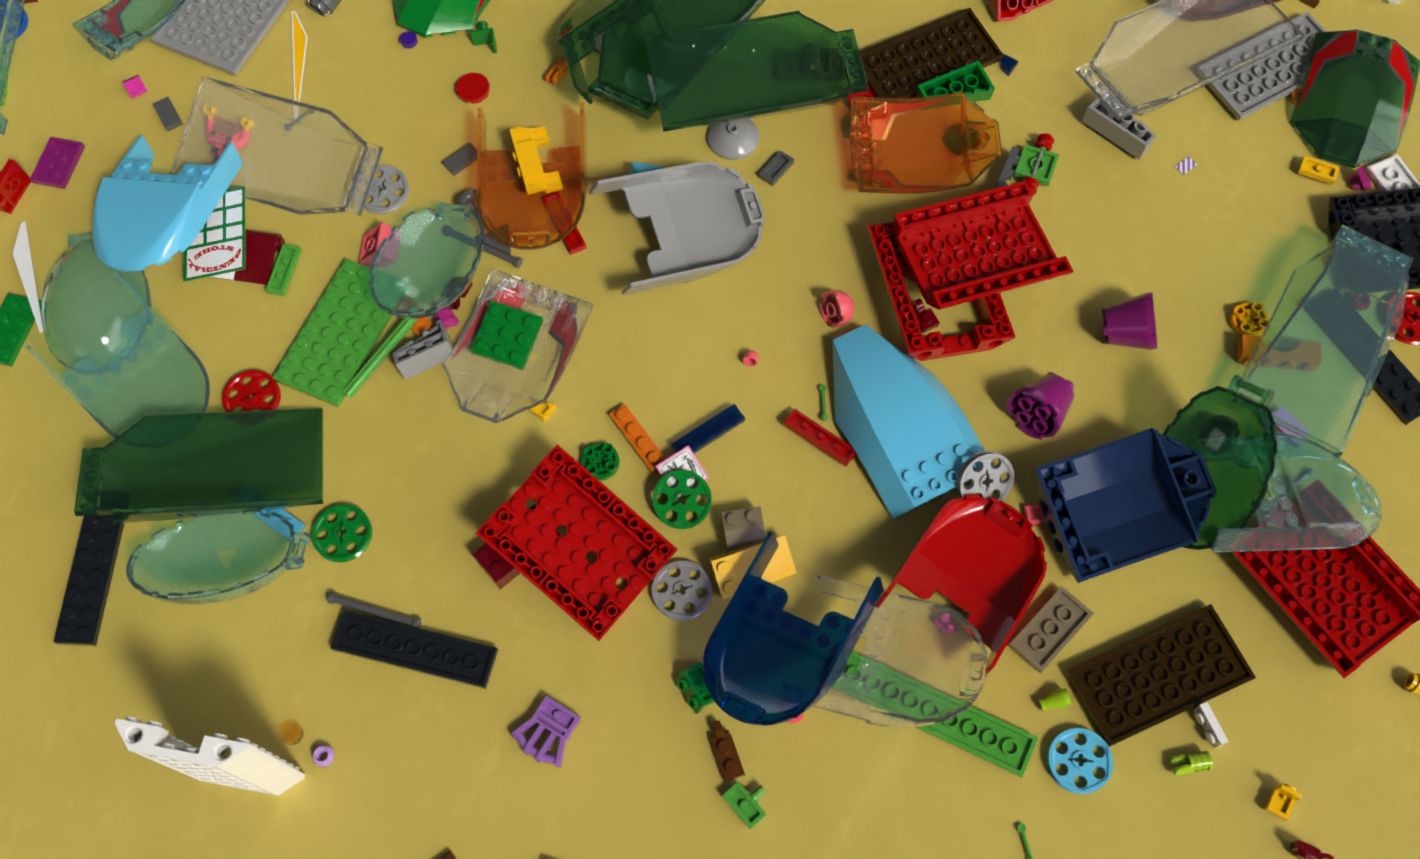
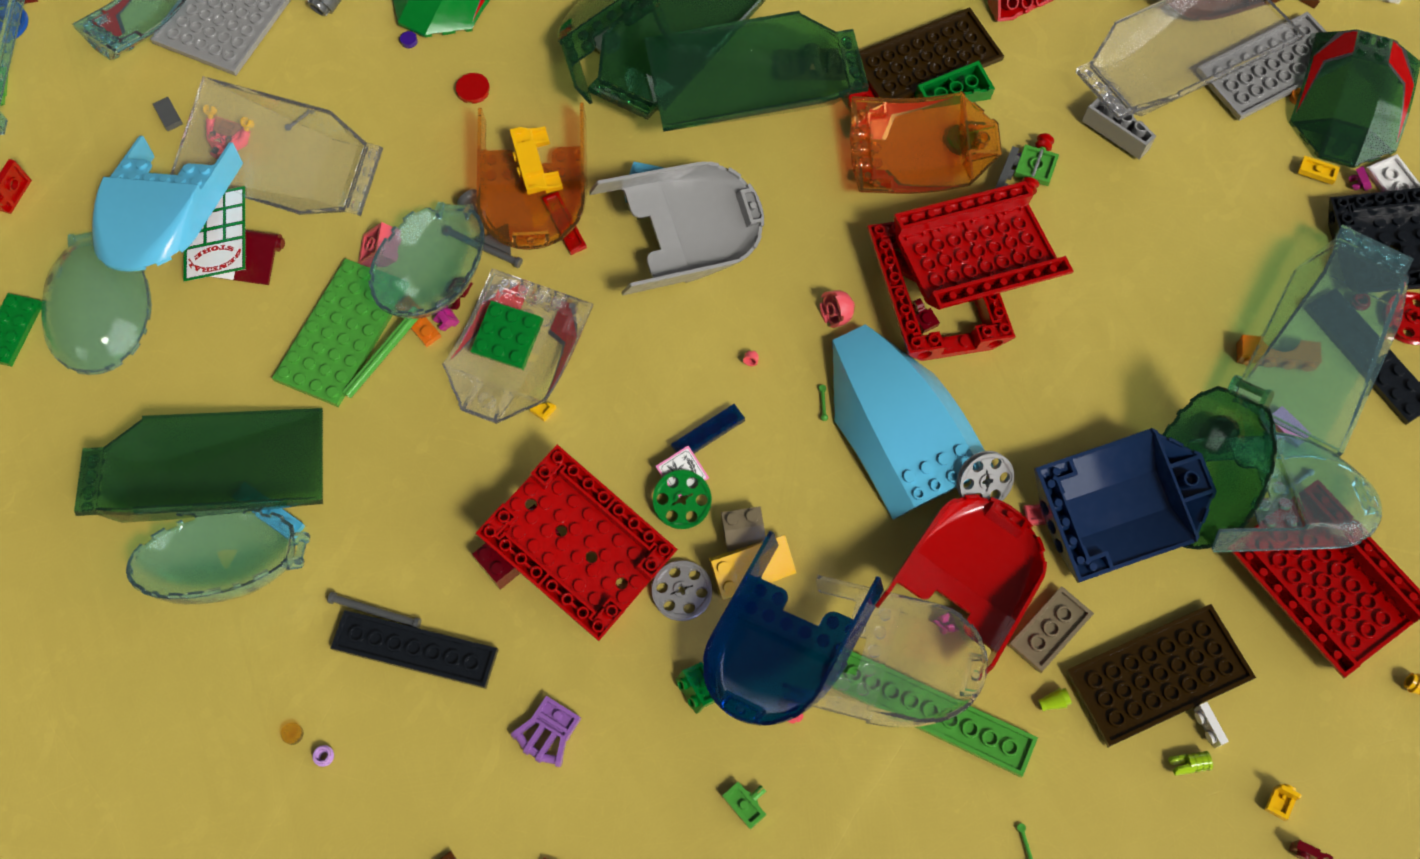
(24, 264): white sticker -> none
(57, 162): magenta plate -> none
(89, 581): black plate -> none
(135, 86): dark pink tile -> none
(144, 379): clear light blue windscreen -> none
(244, 392): red wedge -> none
(245, 767): white slope -> none
(283, 270): bright green plate -> none
(299, 46): yellow sticker -> none
(348, 538): green wedge -> none
(388, 193): light grey wedge -> none
(424, 352): light grey wedge -> none
(461, 159): dark grey tile -> none
(484, 35): green bracket -> none
(557, 71): orange hinge -> none
(601, 460): green tile -> none
(637, 437): orange plate -> none
(726, 753): reddish brown hinge -> none
(736, 143): light grey dish -> none
(776, 168): dark grey tile -> none
(820, 437): red plate -> none
(1008, 64): clear blue tile -> none
(1041, 405): magenta cone -> none
(1086, 753): medium azure wedge -> none
(1131, 323): magenta cone -> none
(1186, 165): sticker -> none
(1249, 319): light orange tile -> none

